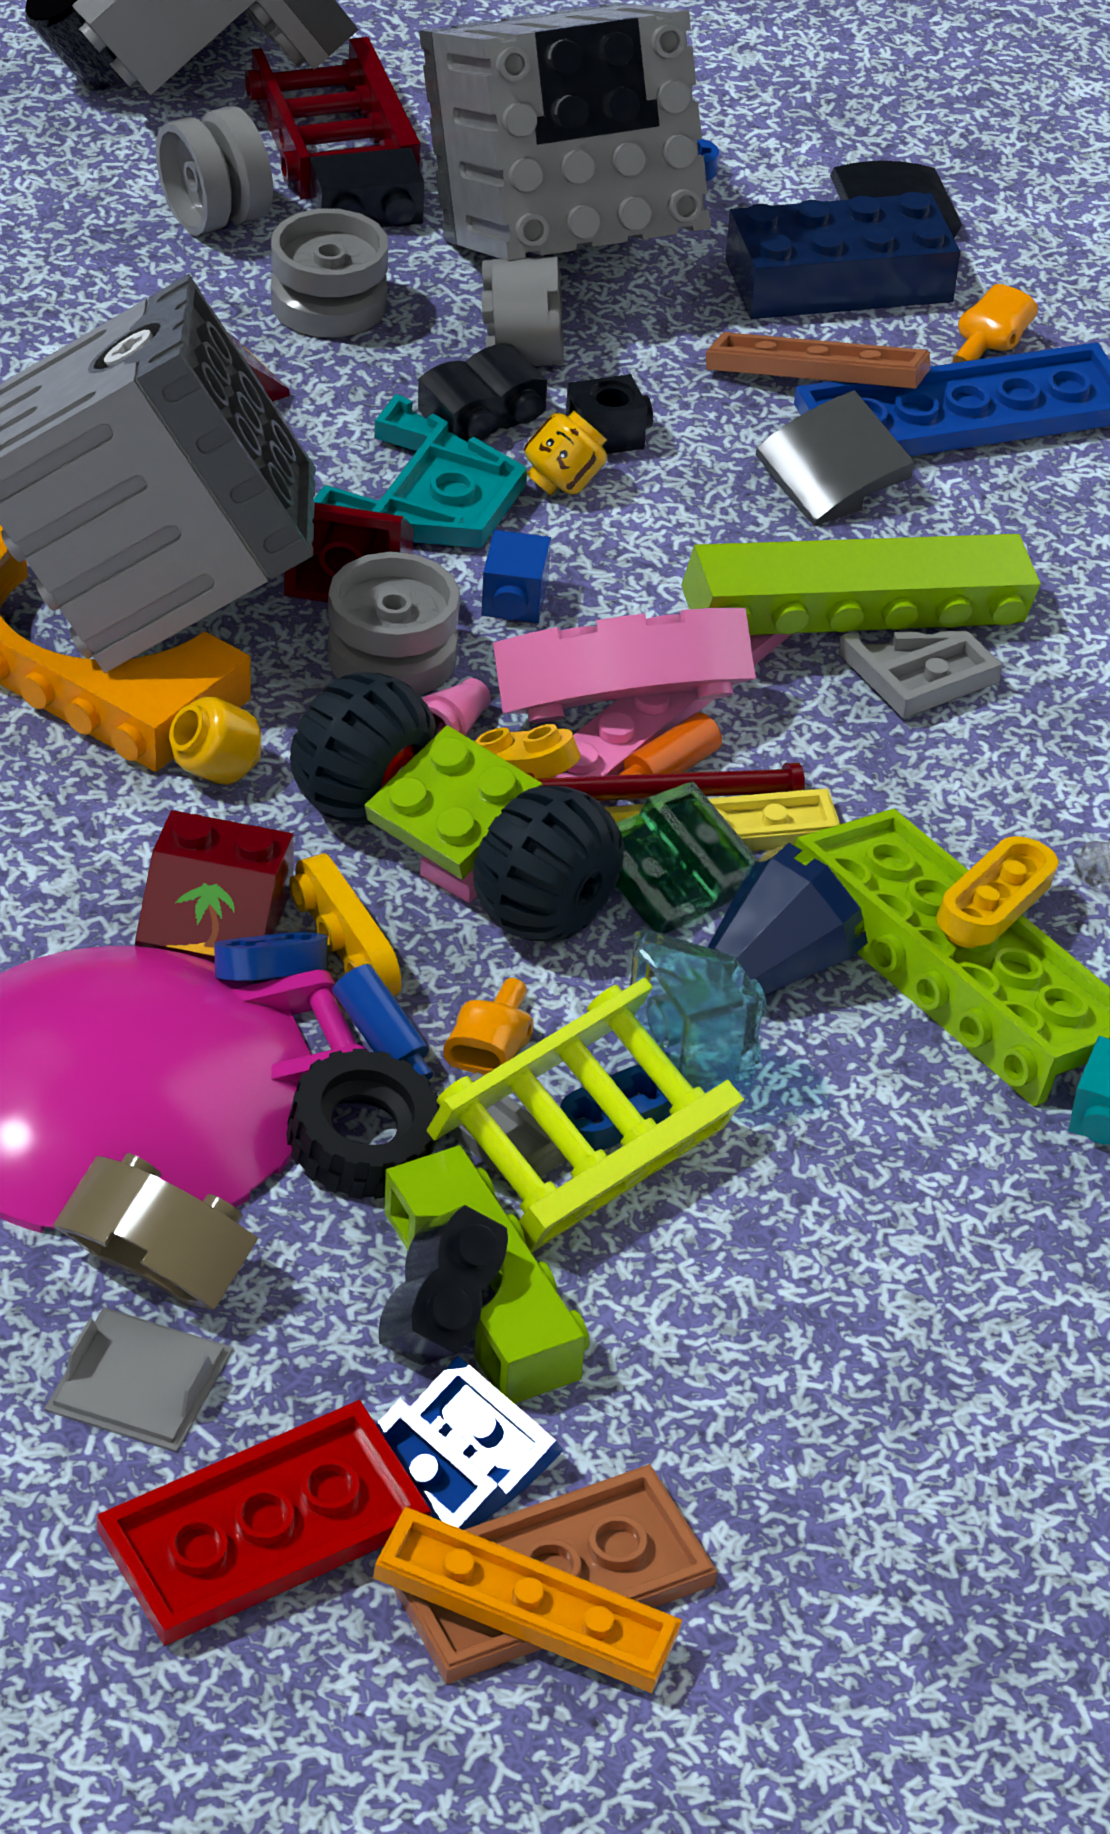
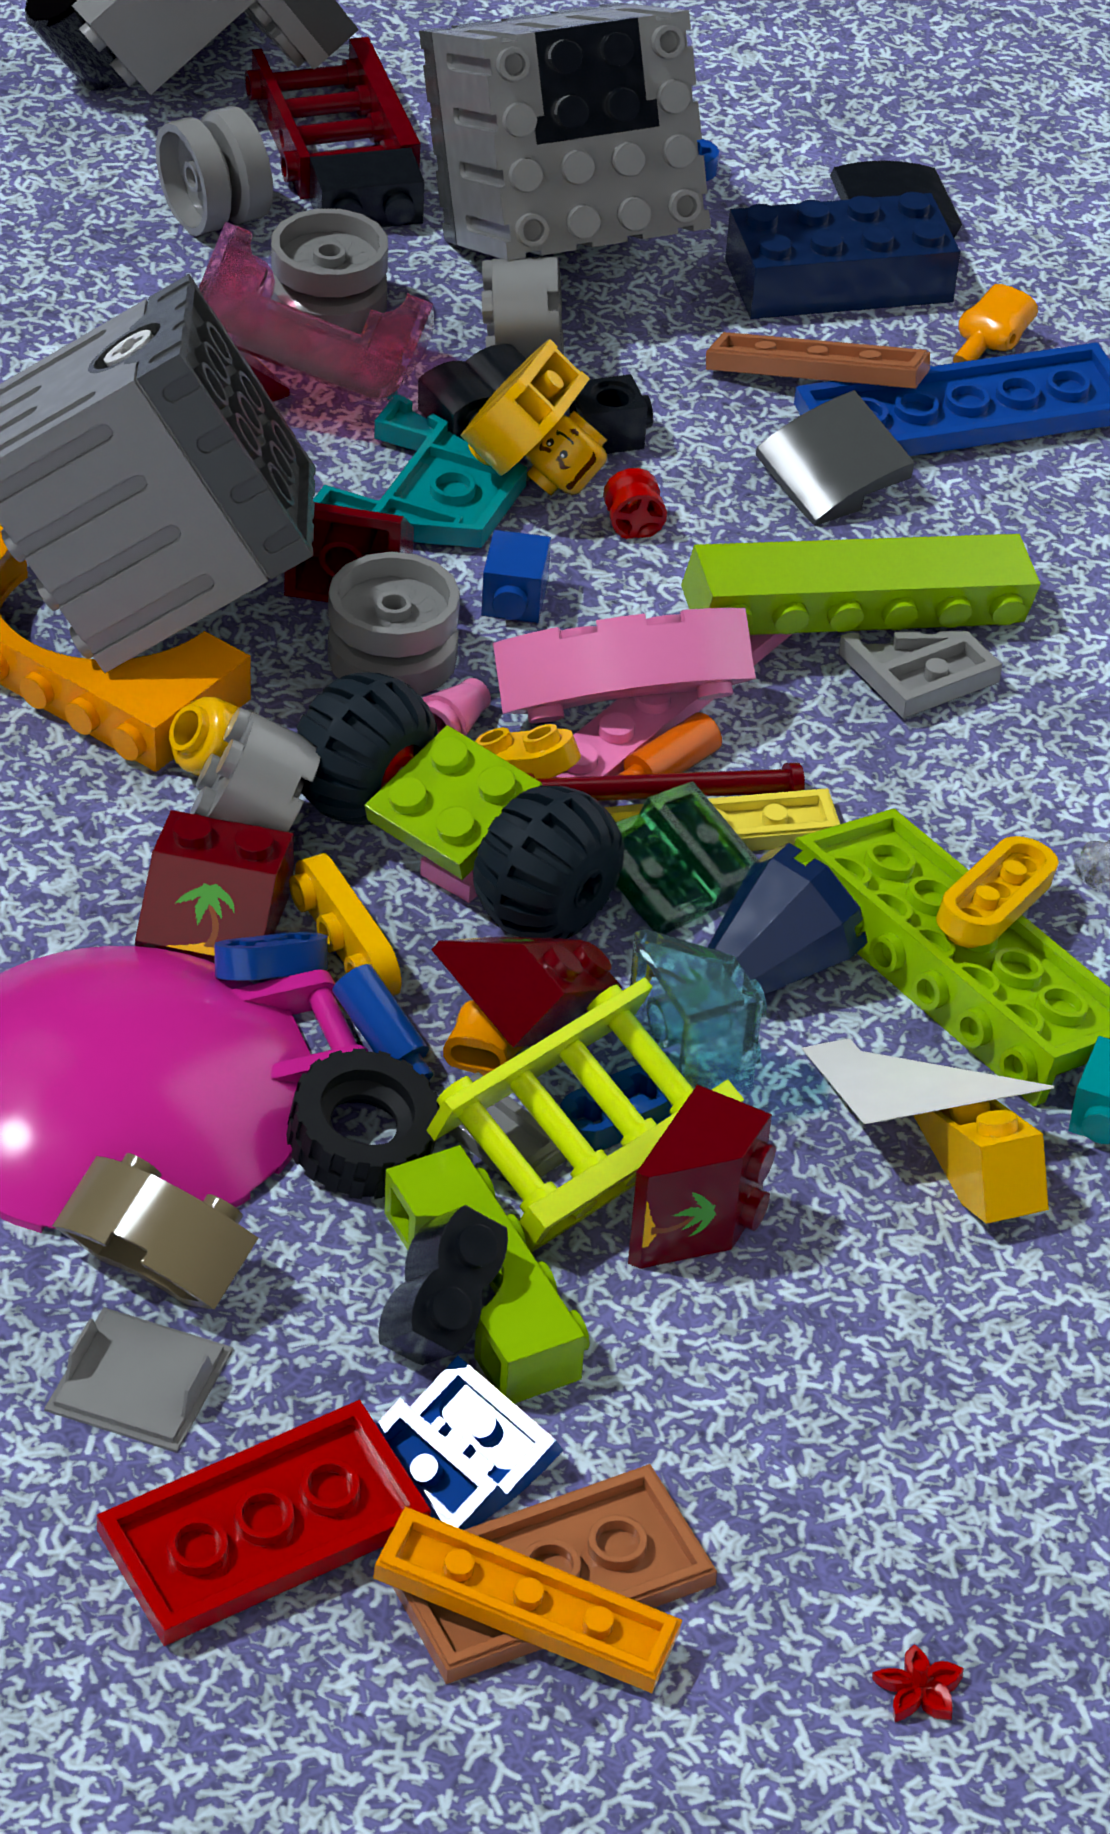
(257, 774): none -> light grey brick
(363, 365): none -> clear pink windscreen
(524, 408): none -> yellow brick
(528, 983): none -> dark red slope
(646, 511): none -> red wheel
(701, 1181): none -> dark red slope
(895, 1087): none -> white sticker
(920, 1685): none -> red plant
(989, 1159): none -> yellow slope

